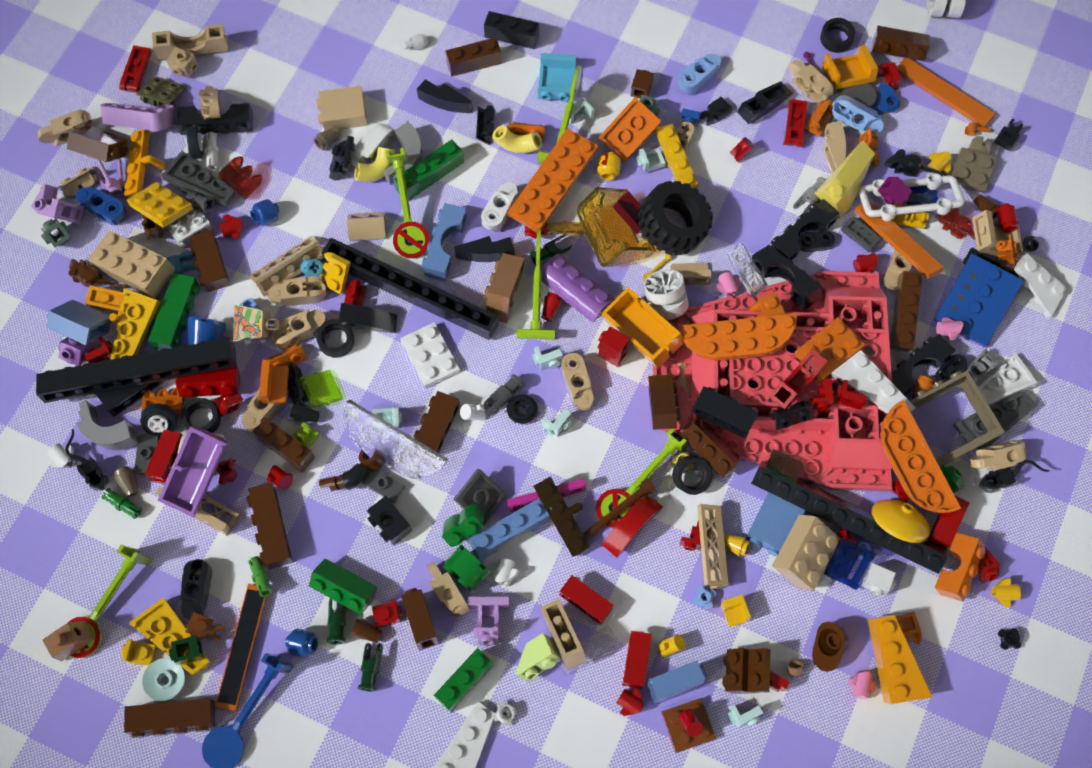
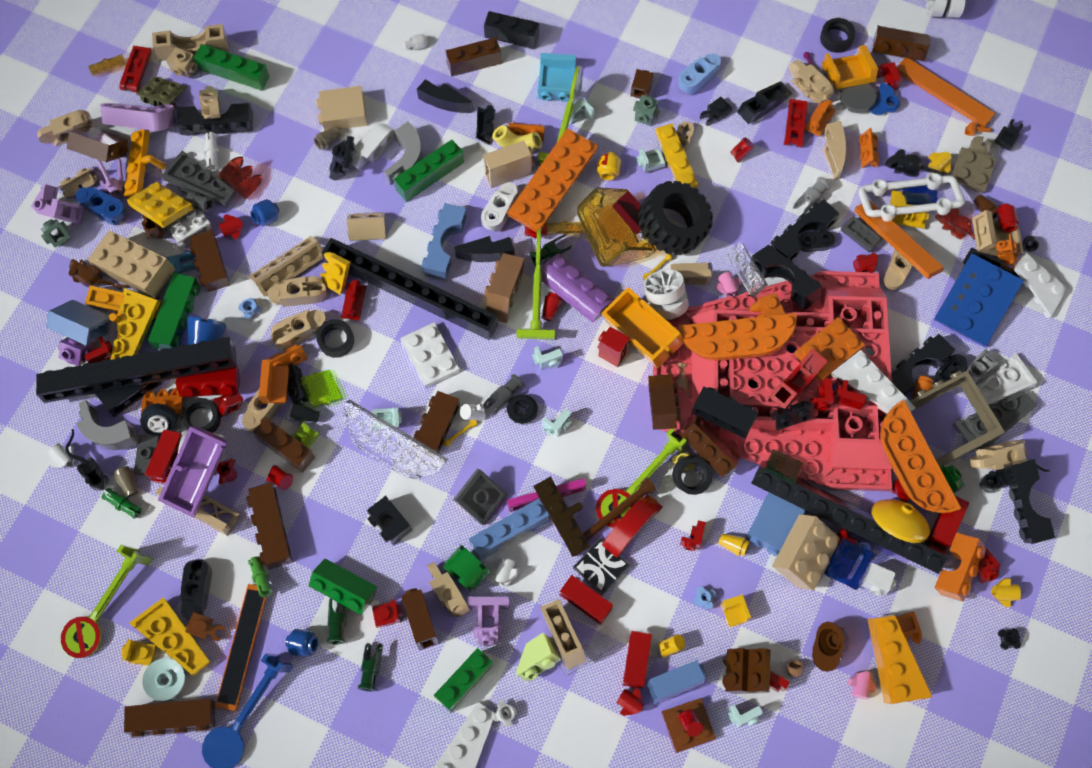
(65, 640): medium nougat torso -> none
(107, 65): none -> clear yellow pin
(179, 646): dark green brick -> none
(194, 142): black wheel -> none
(231, 67): none -> green brick
(252, 324): torso -> none
(313, 272): medium azure bush -> none
(356, 475): reddish brown piece -> none
(364, 630): reddish brown cone -> none
(367, 318): black slope -> none
(375, 170): light yellow cylinder -> none
(383, 485): dark grey plate -> none
(410, 237): lime piece -> none
(463, 525): green brick -> none
(472, 423): none -> yellow hinge
(508, 163): none -> tan brick
(580, 396): tan piece -> none
(600, 567): none -> tile
(630, 129): orange plate -> none
(690, 115): blue plate -> none
(712, 546): tan fence -> none
(844, 183): light yellow wedge -> none
(854, 107): light blue piece -> none
(894, 191): magenta brick -> none
(906, 311): reddish brown brick -> none
(949, 328): bright pink piece -> none
(1021, 477): none -> black arch

